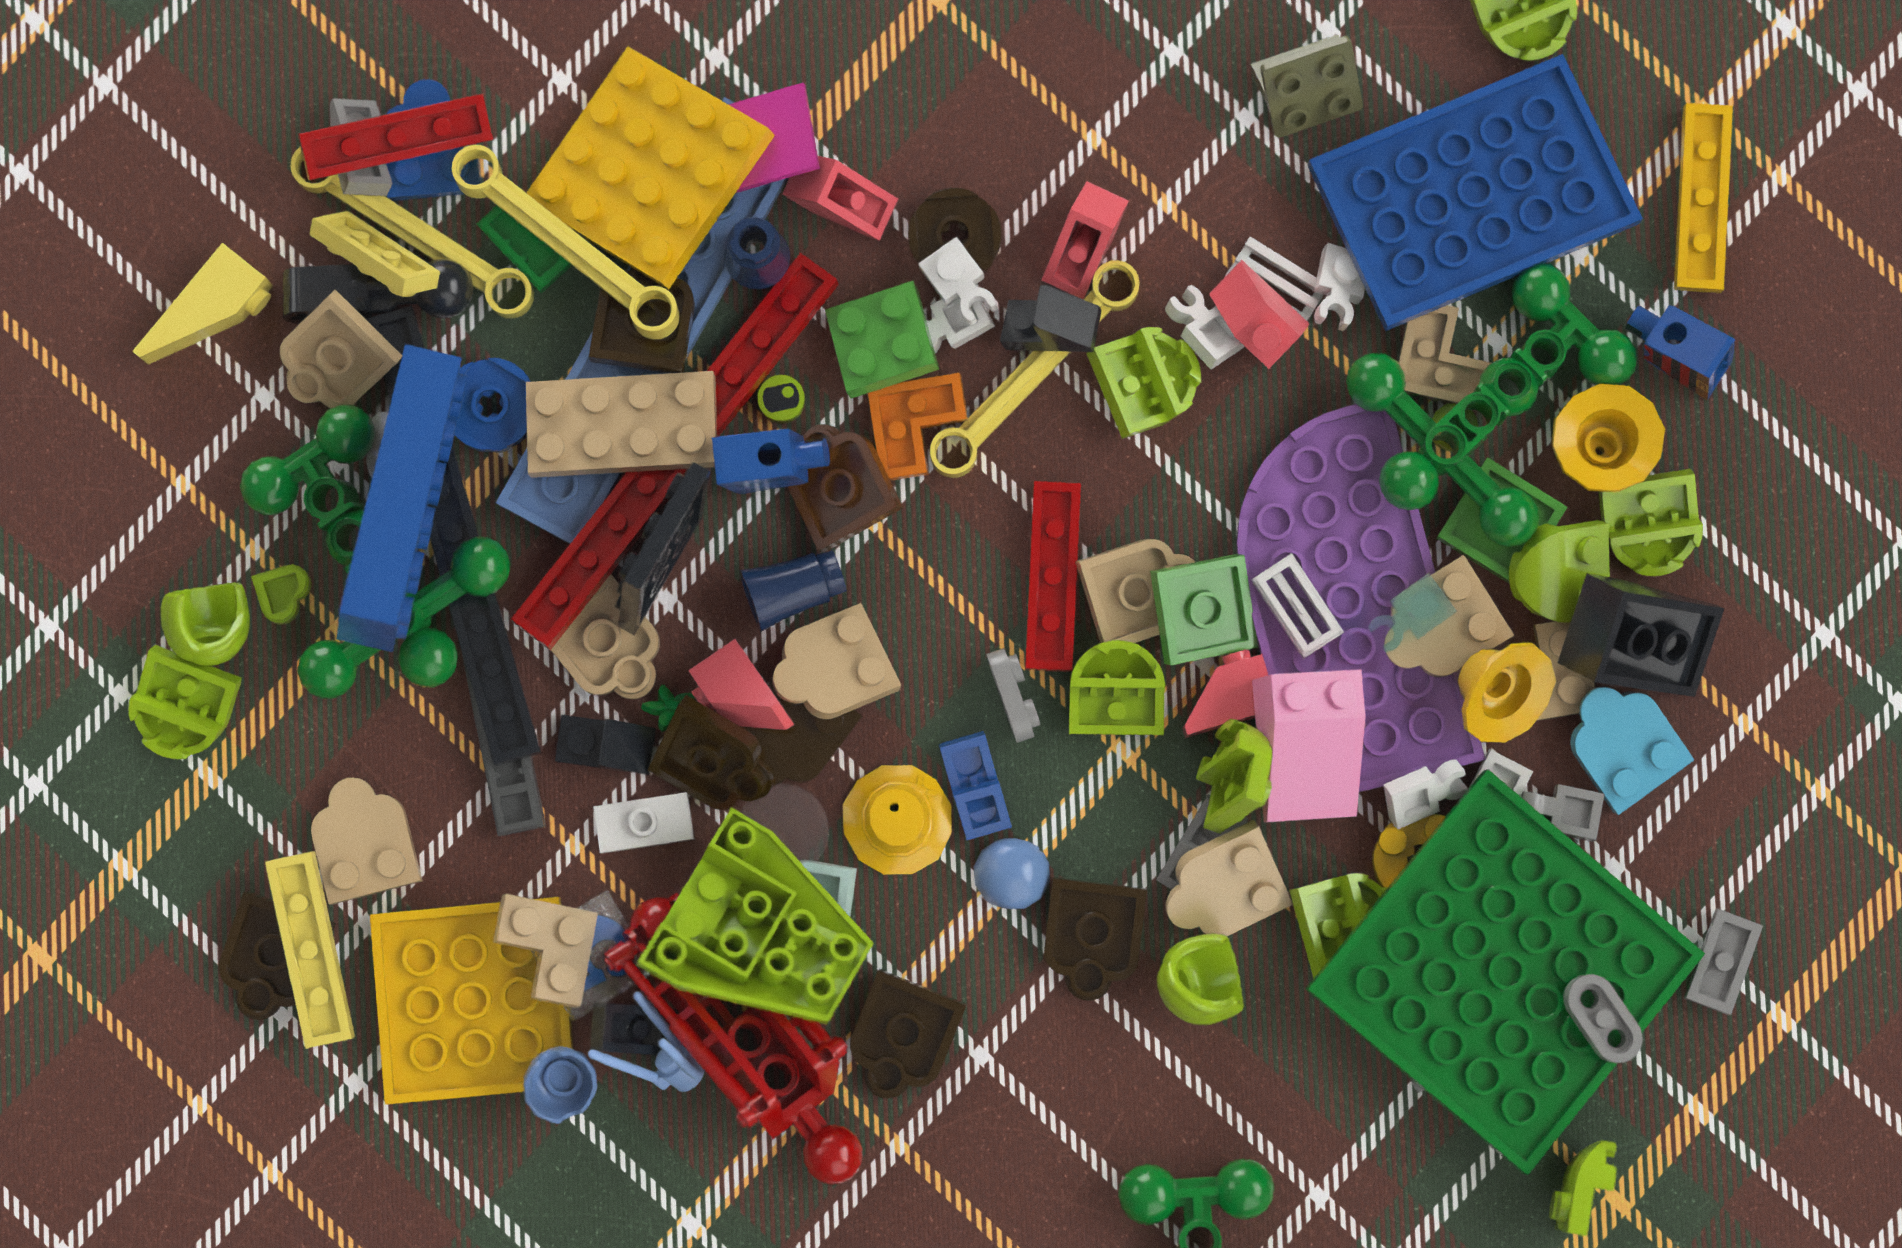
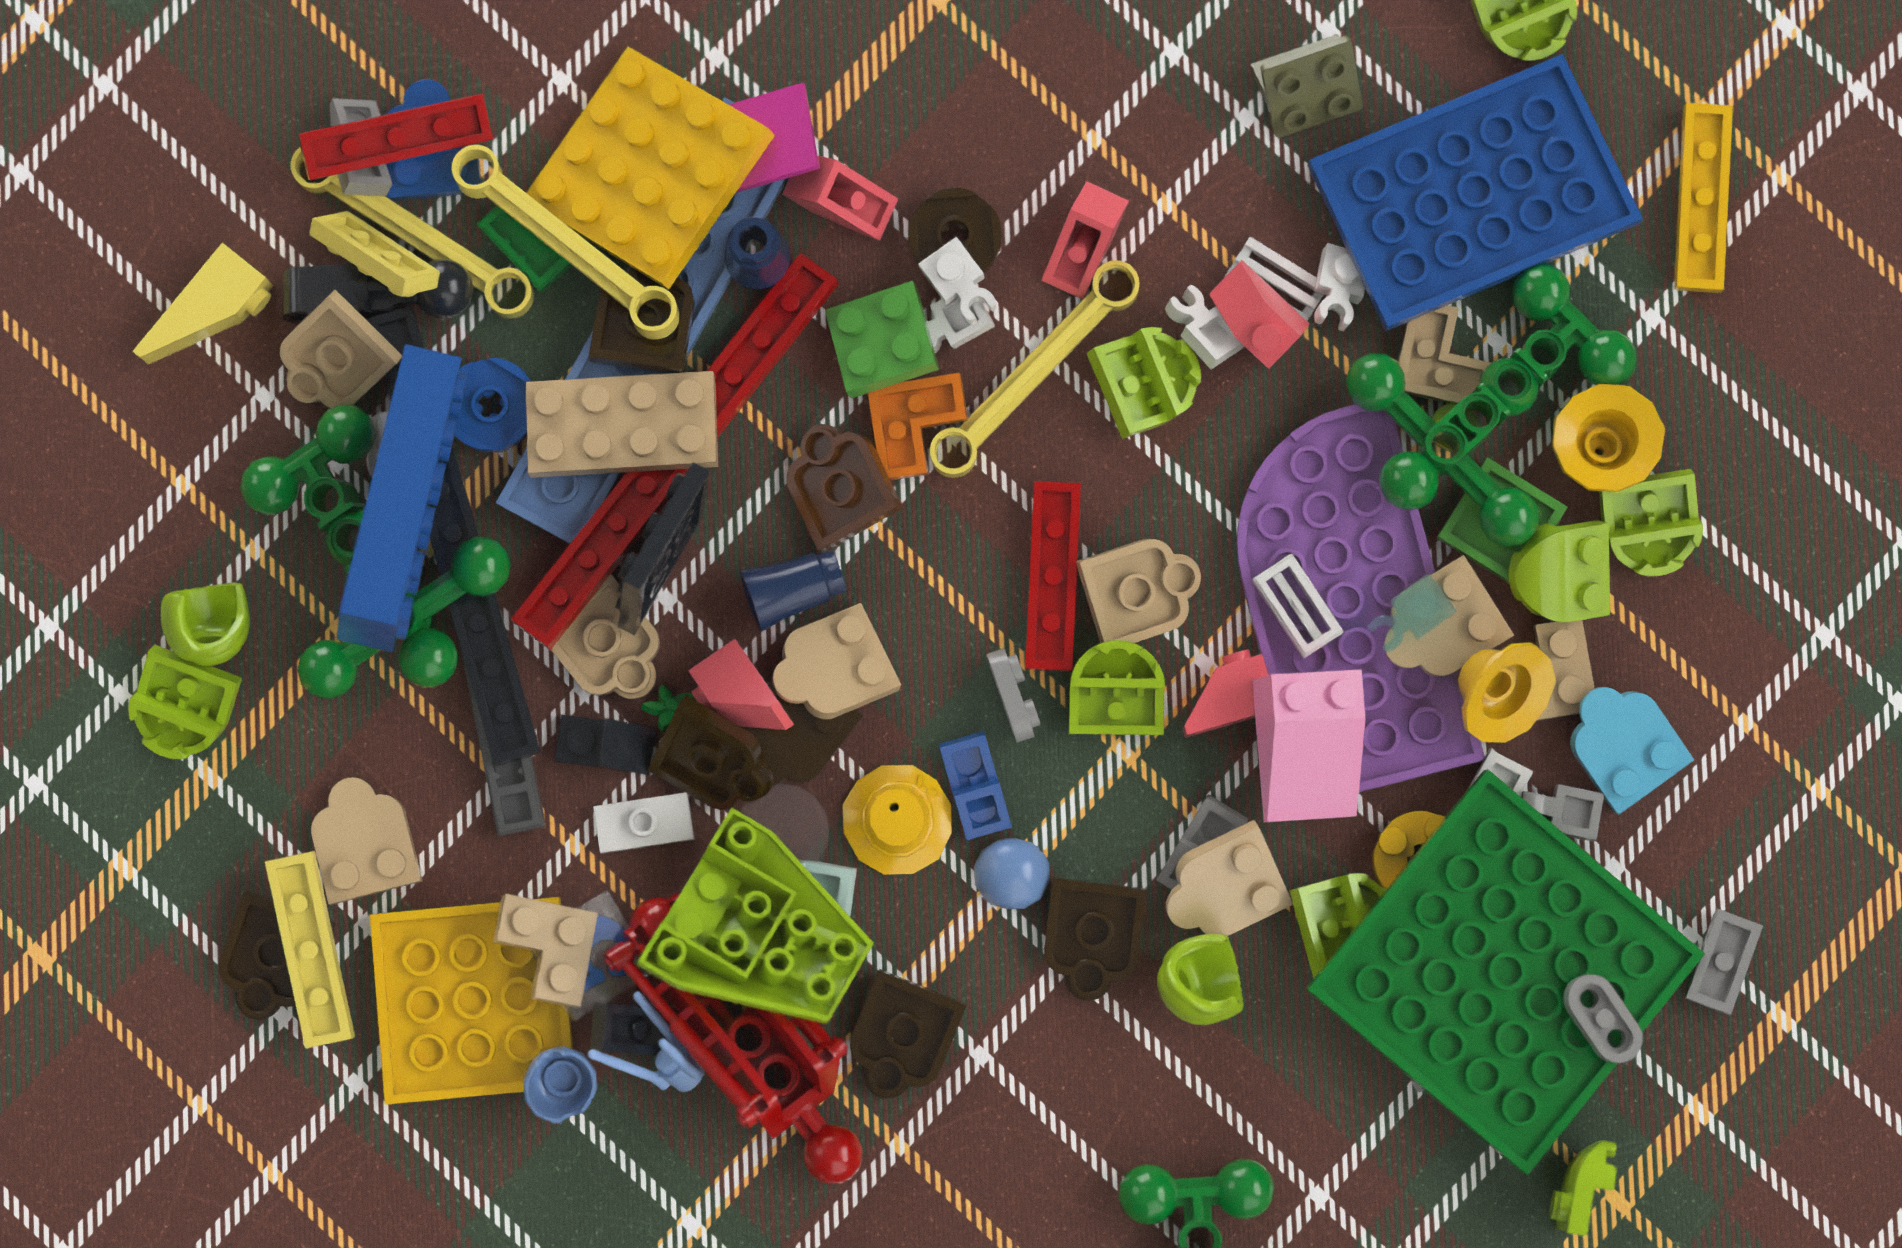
(281, 591): lime tile -> none
(750, 463): blue torso -> none
(781, 399): tile -> none
(1051, 323): black slope -> none
(1204, 609): bright green plate -> none
(1236, 774): lime slope -> none
(1418, 792): white plate -> none
(1639, 636): black slope -> none
(1696, 361): blue torso -> none

